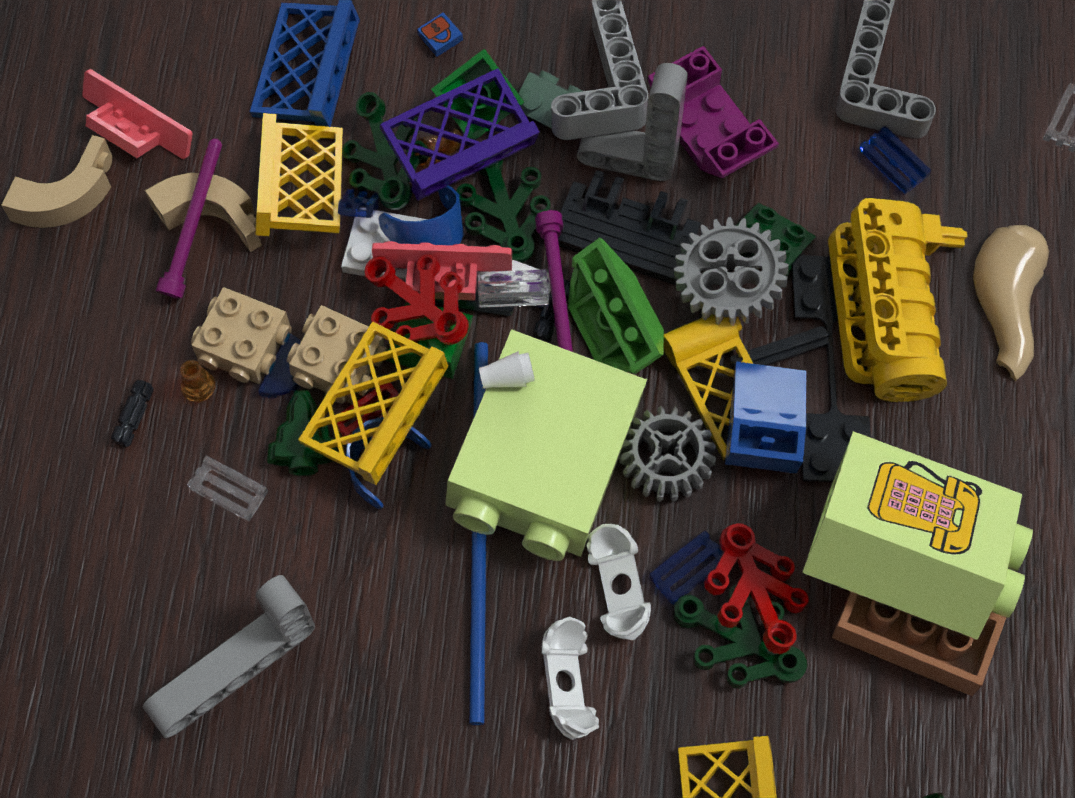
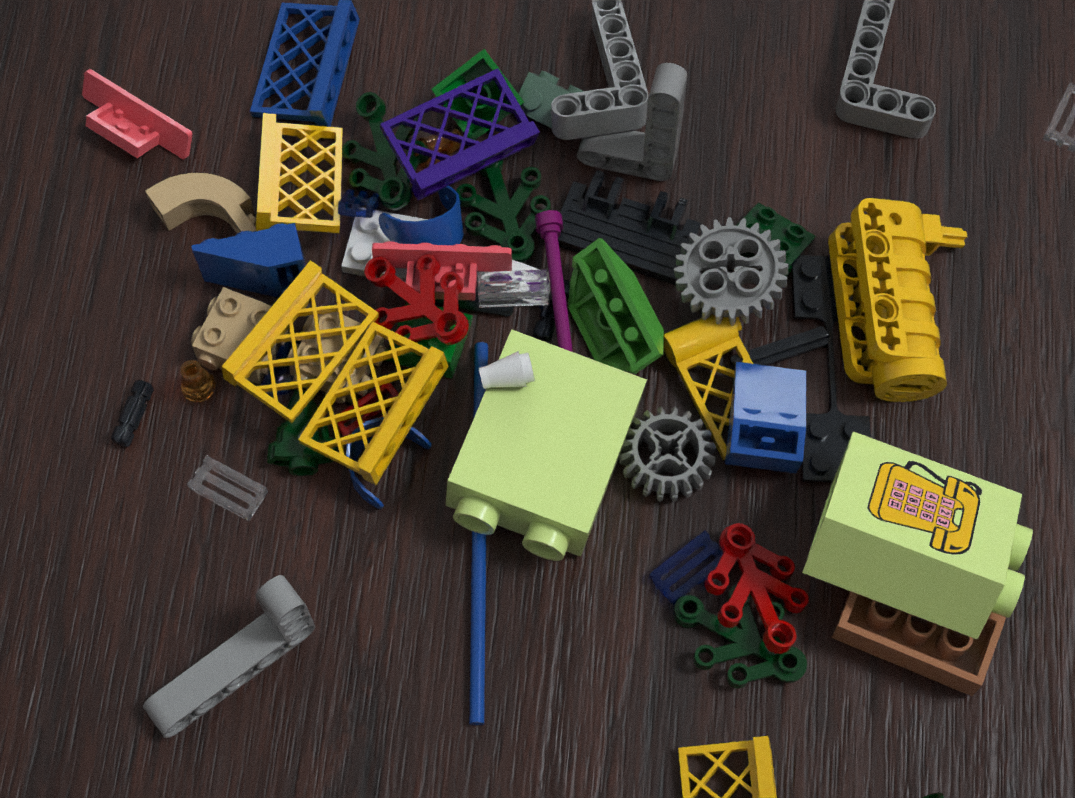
(65, 200): tan arch -> none
(172, 281): magenta piece -> none
(253, 261): none -> blue slope
(277, 321): none -> yellow fence
(440, 34): tile -> none
(561, 649): white piece -> none
(614, 552): white piece -> none
(712, 125): magenta slope -> none
(899, 156): clear blue tile -> none
(1004, 281): tan animal -> none

